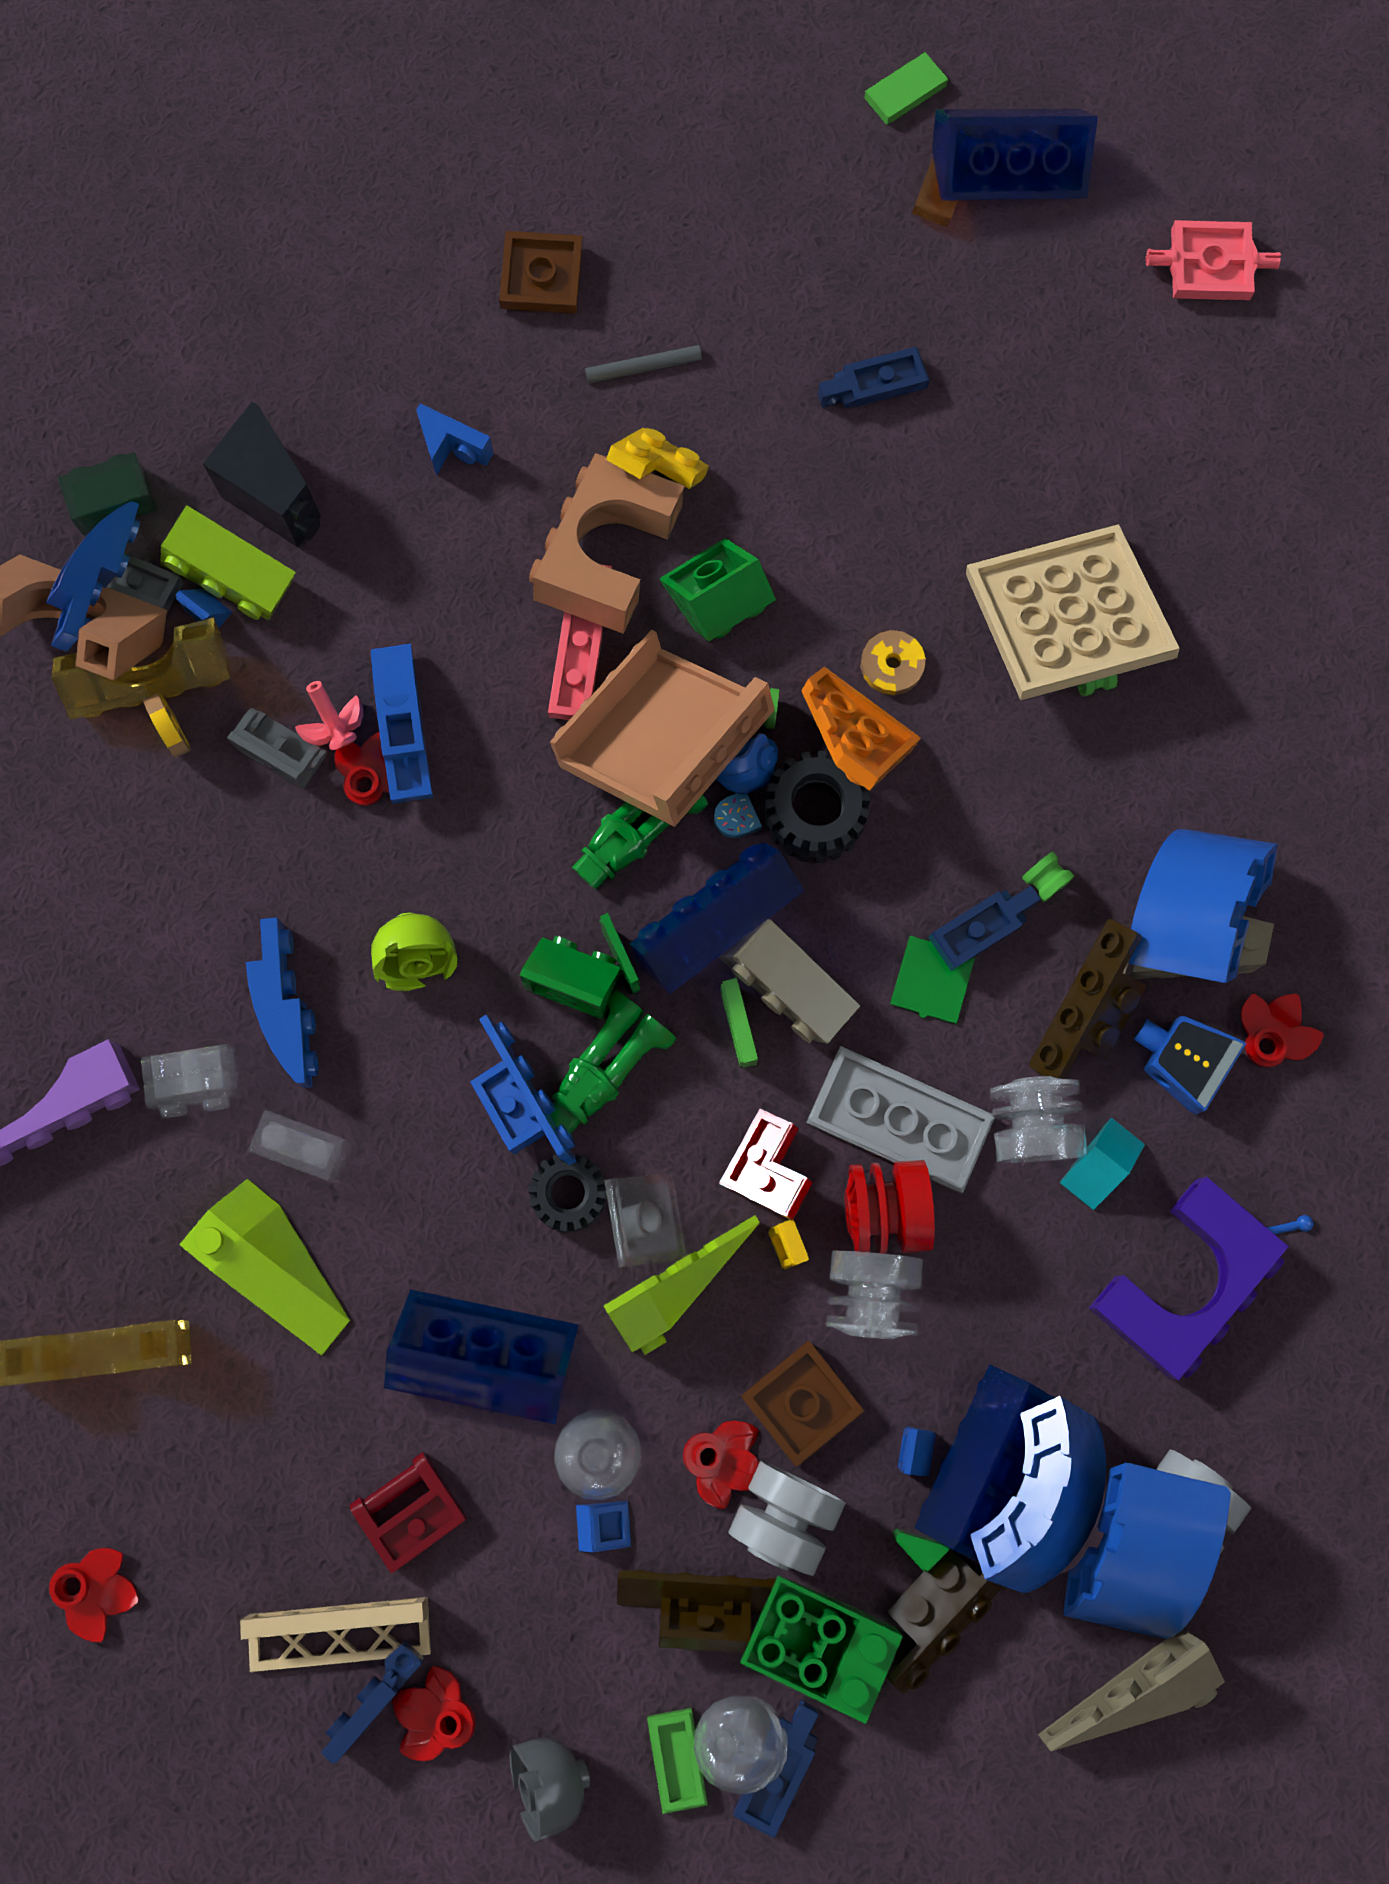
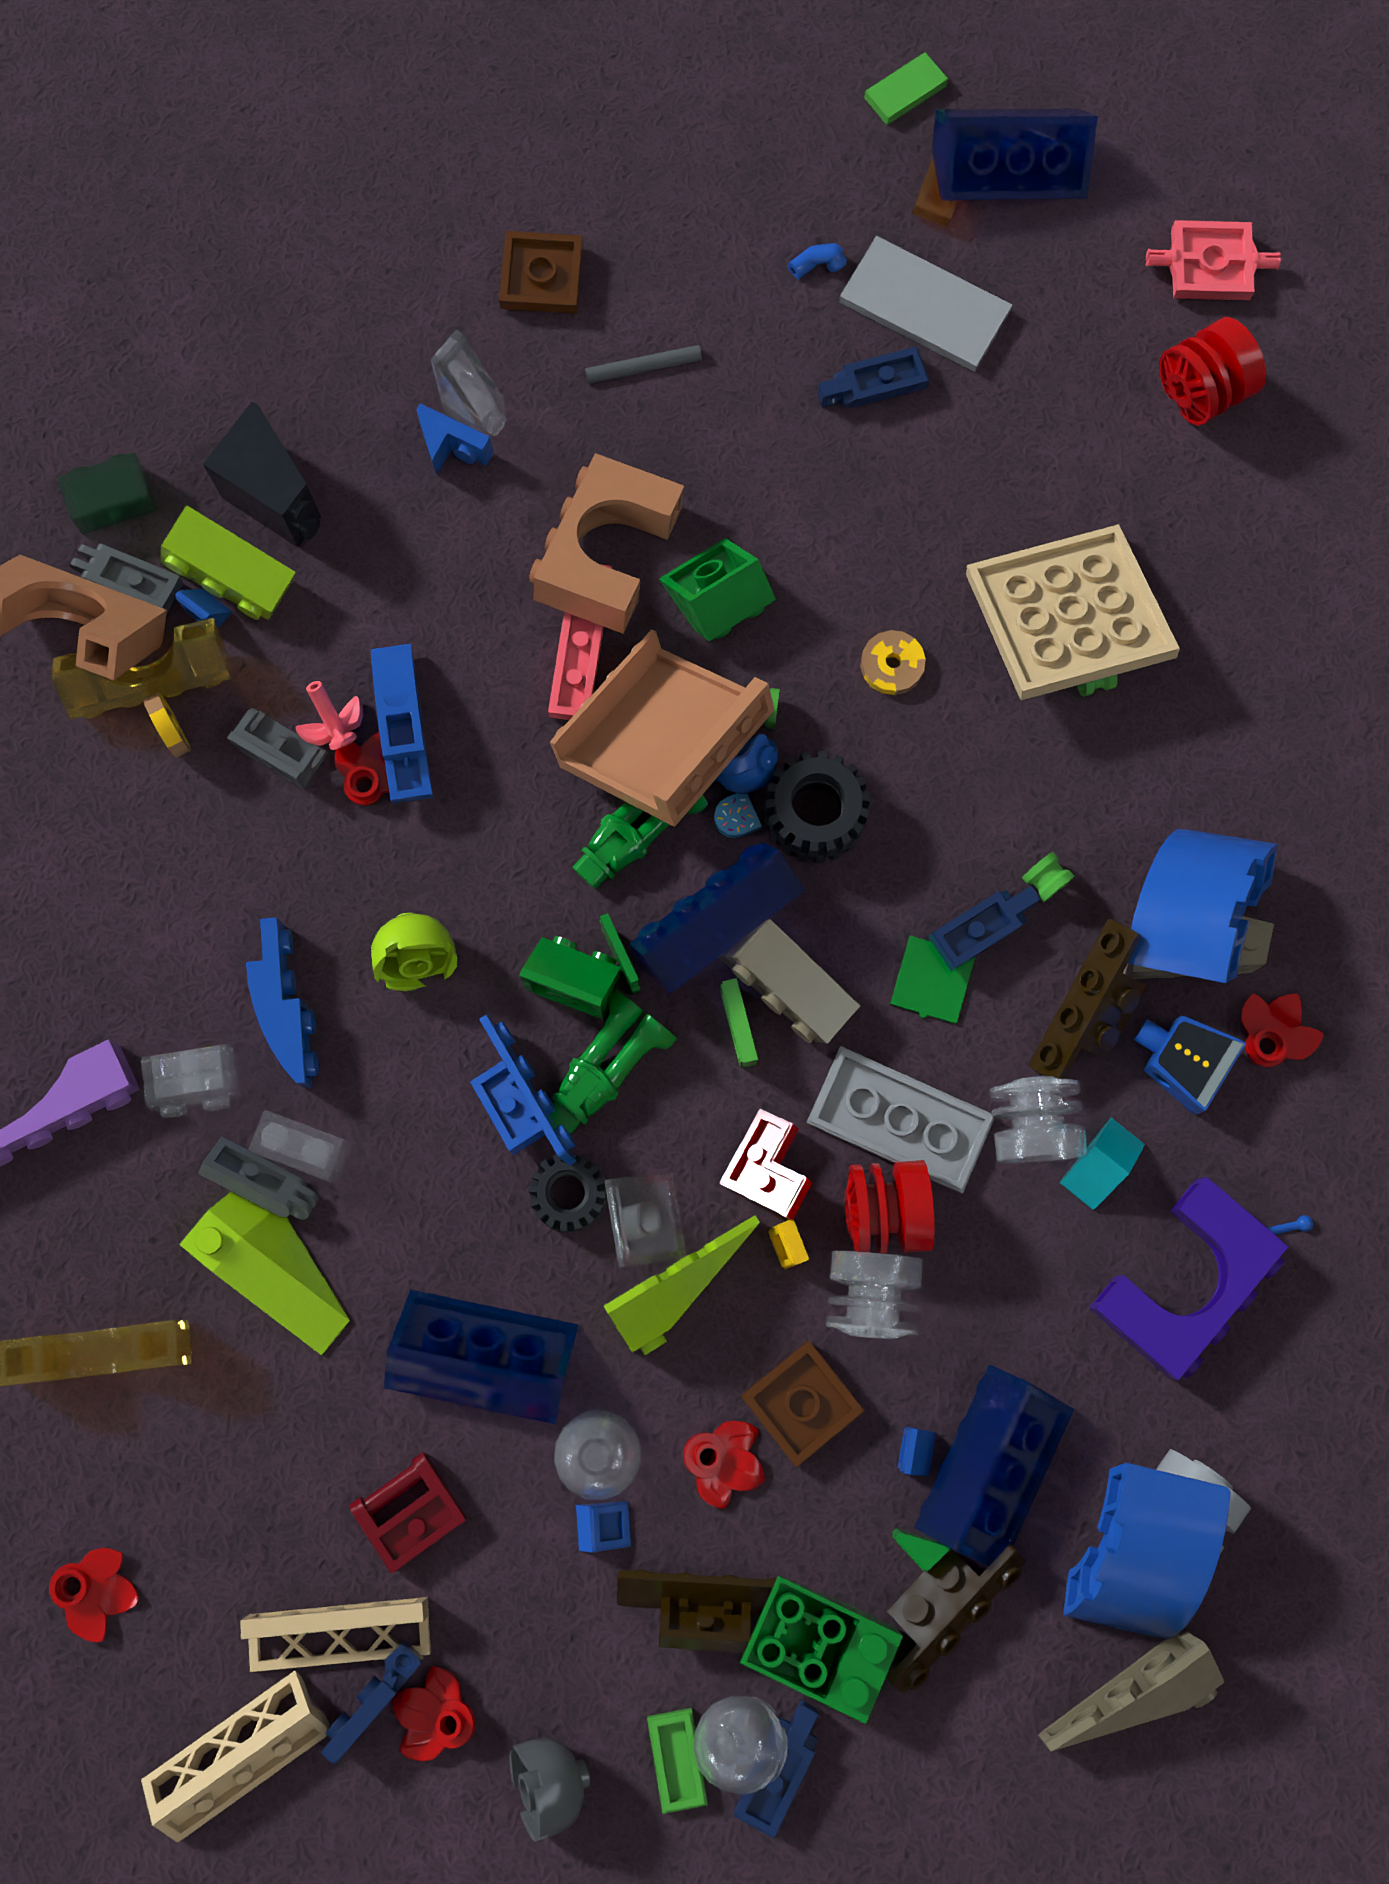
(89, 569): blue slope -> none
(237, 1765): none -> tan fence
(258, 1180): none -> dark grey hinge
(467, 388): none -> clear slope
(648, 451): yellow plate -> none
(780, 1530): light grey wheel -> none
(815, 255): none -> blue arm
(856, 731): orange plate -> none
(925, 303): none -> light grey tile
(1056, 1503): blue panel -> none
(1213, 370): none -> red wheel

